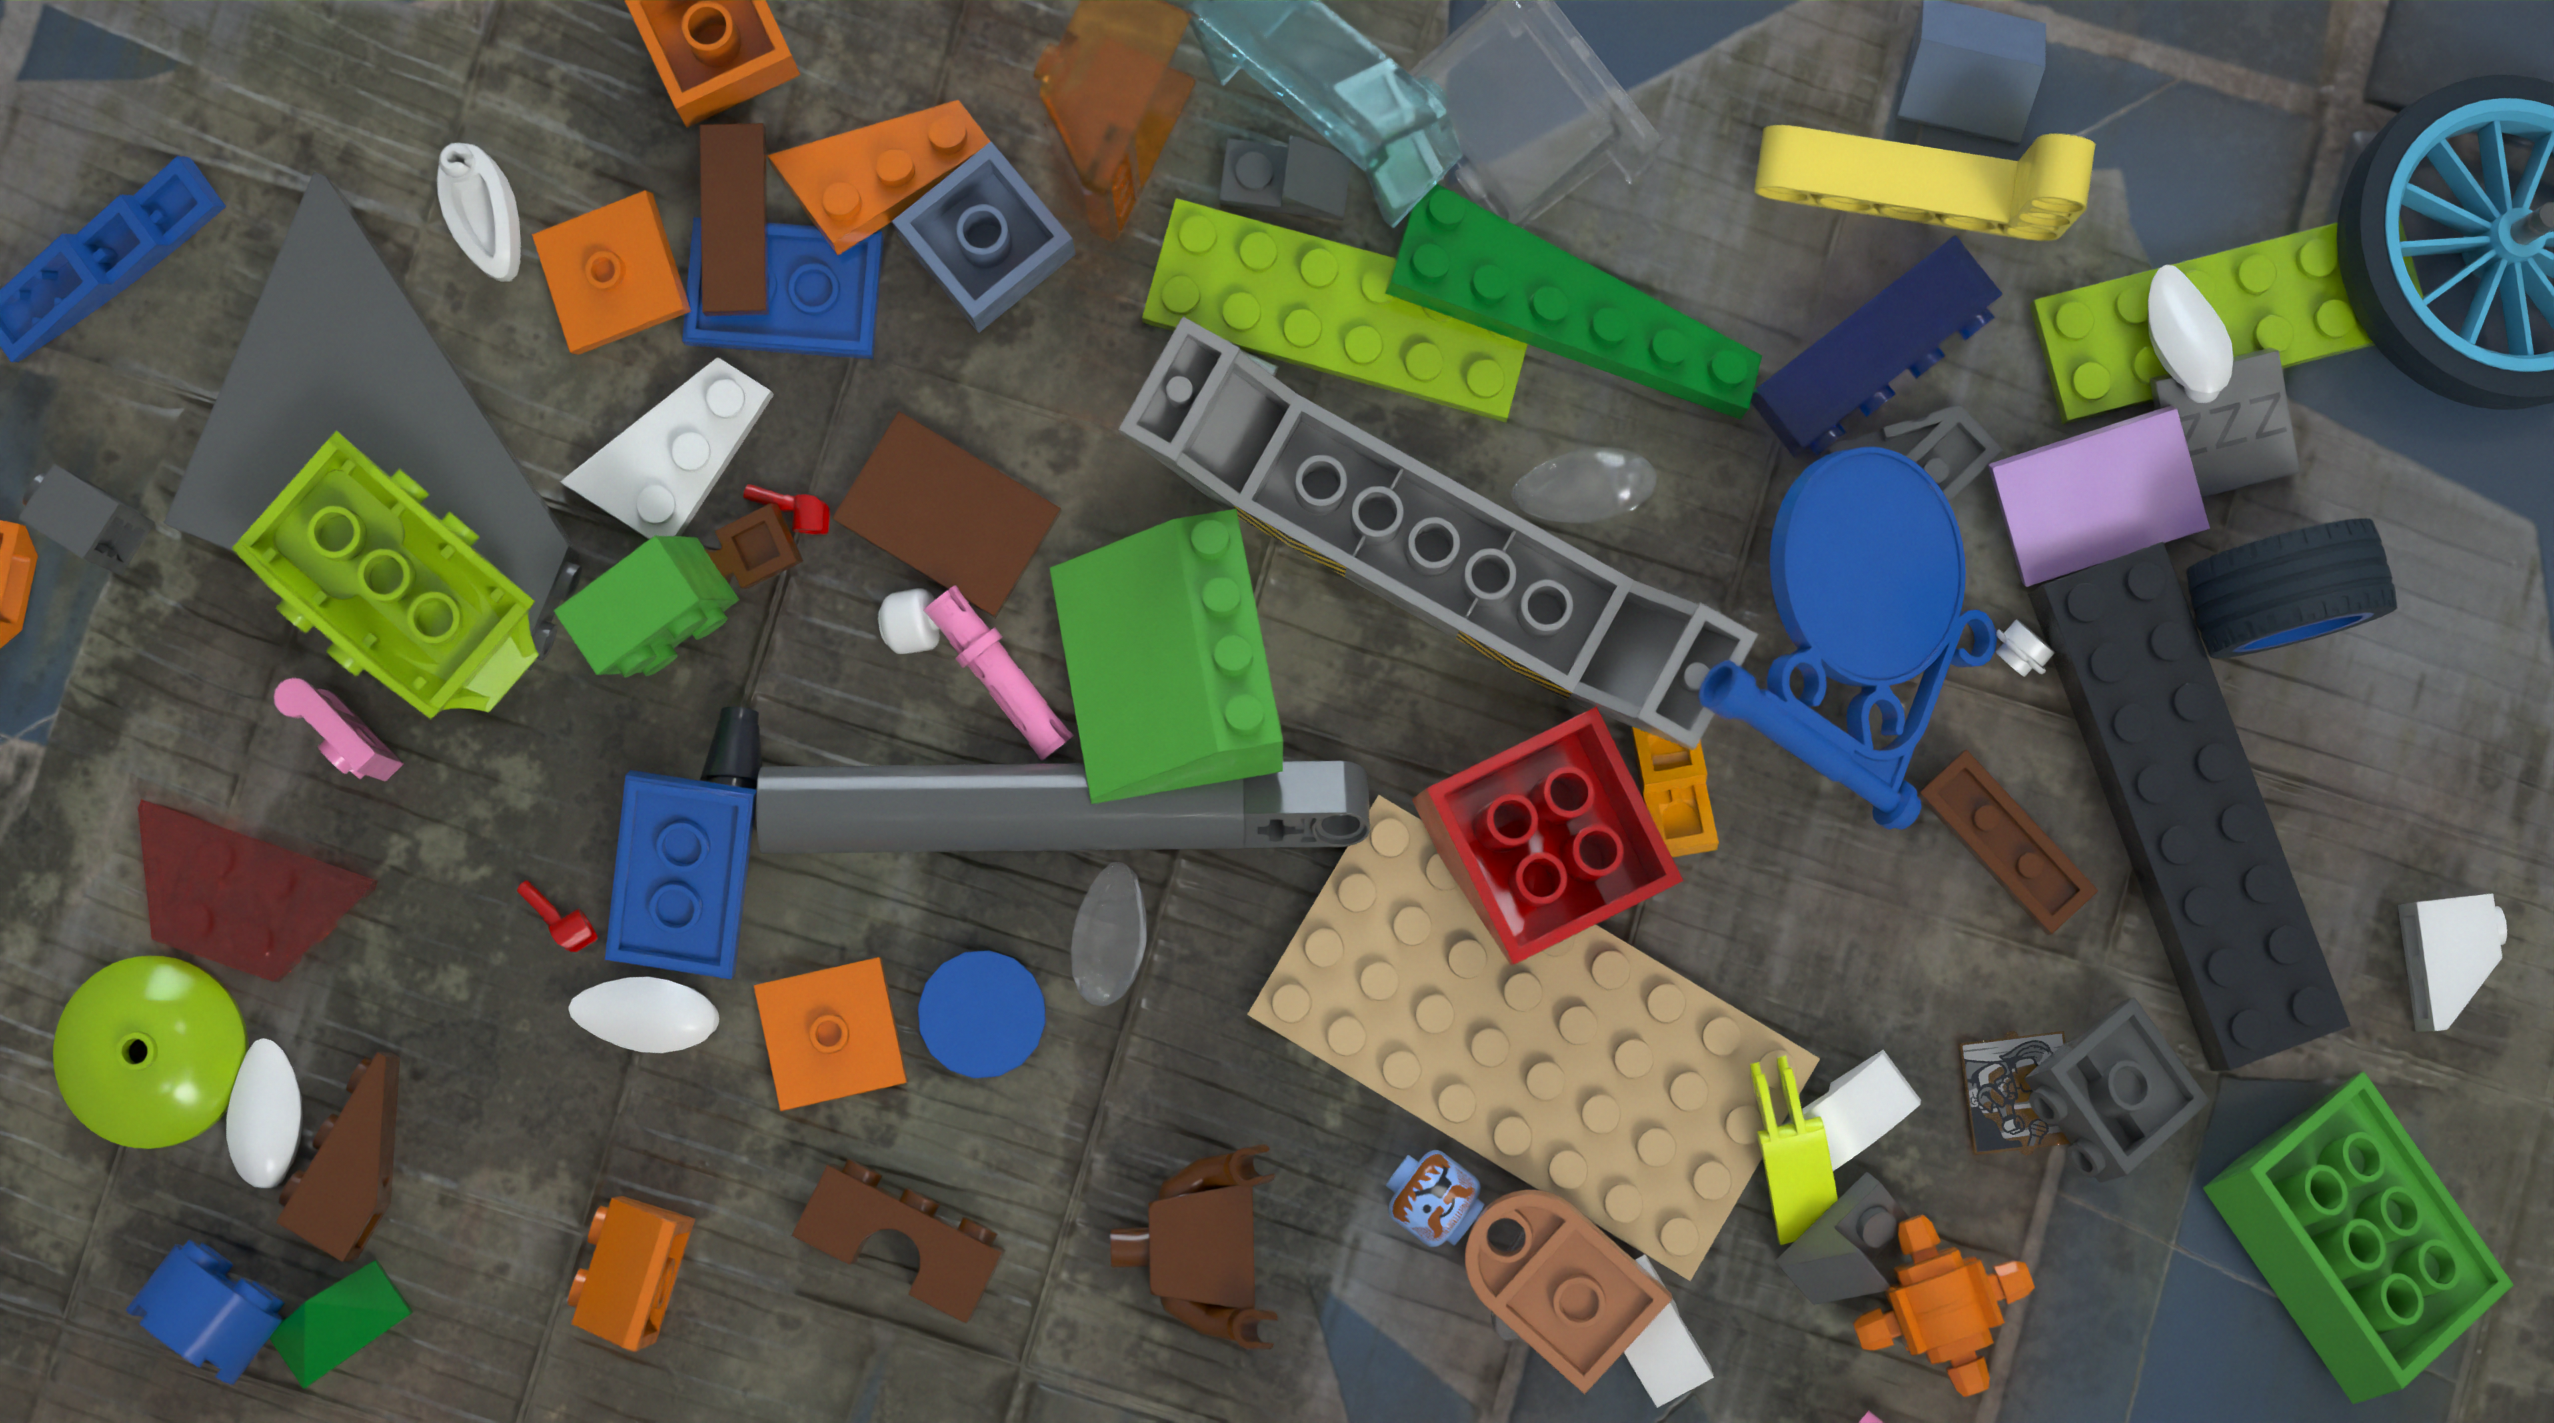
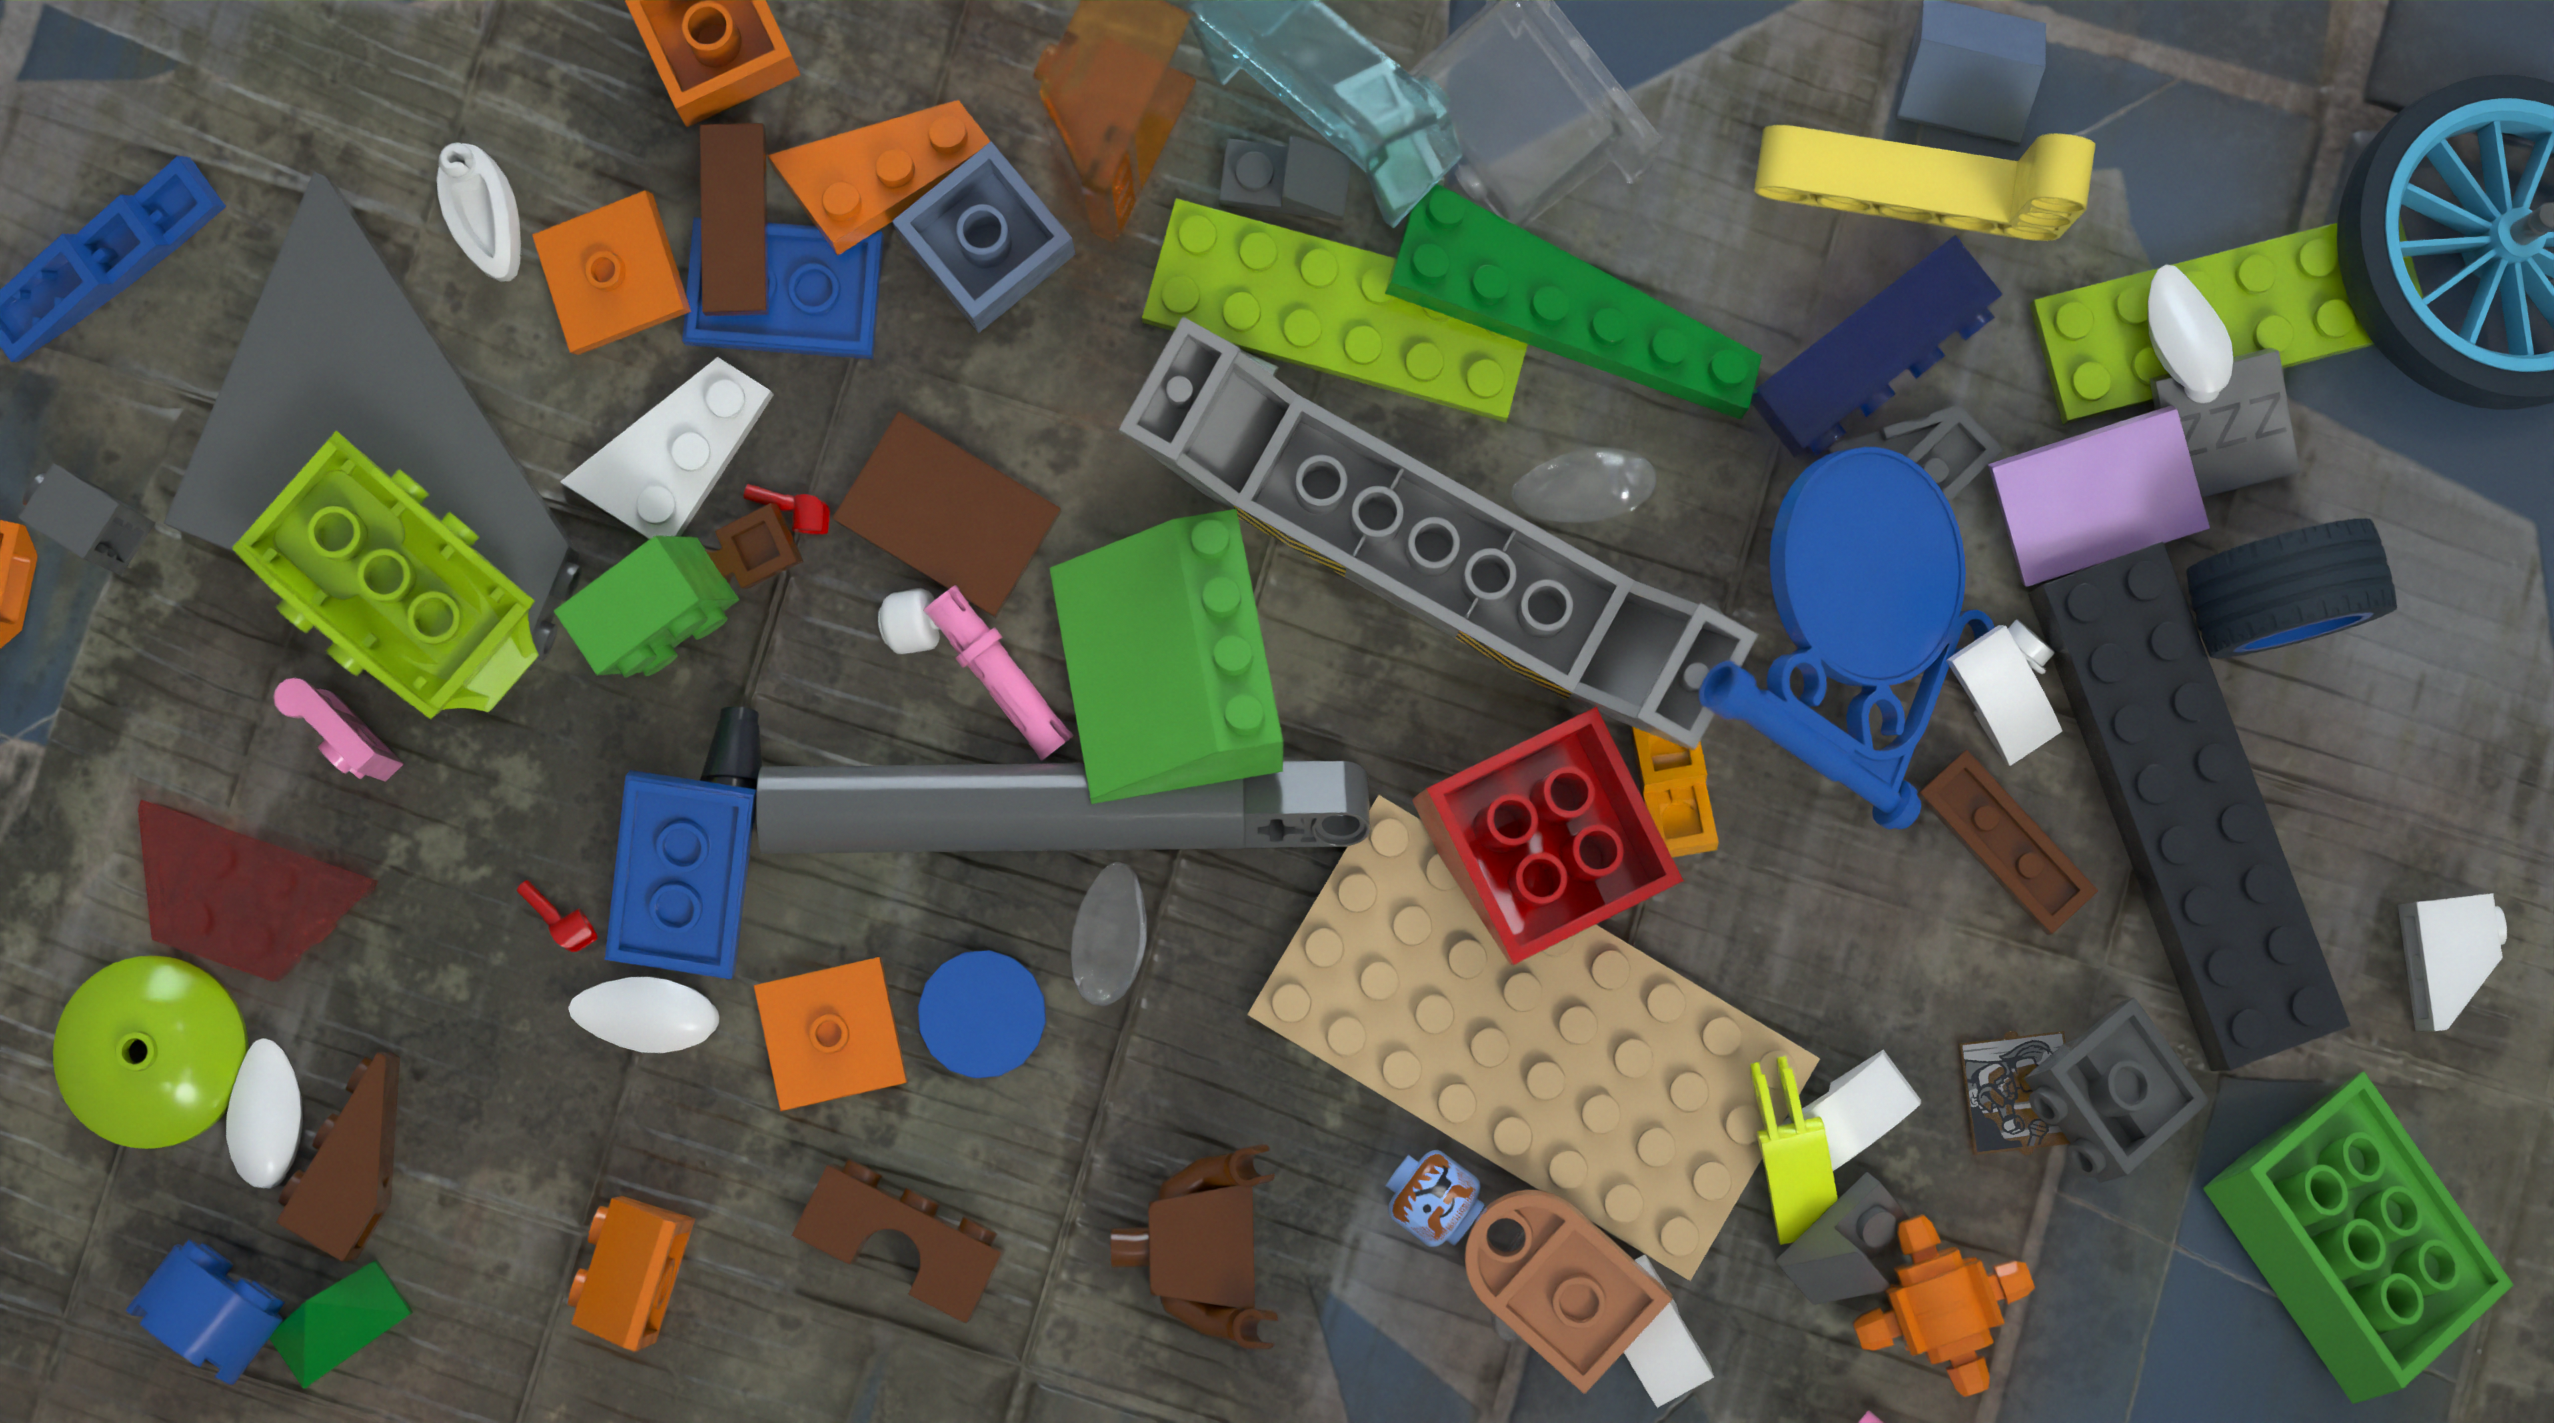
(2005, 694): none -> white slope

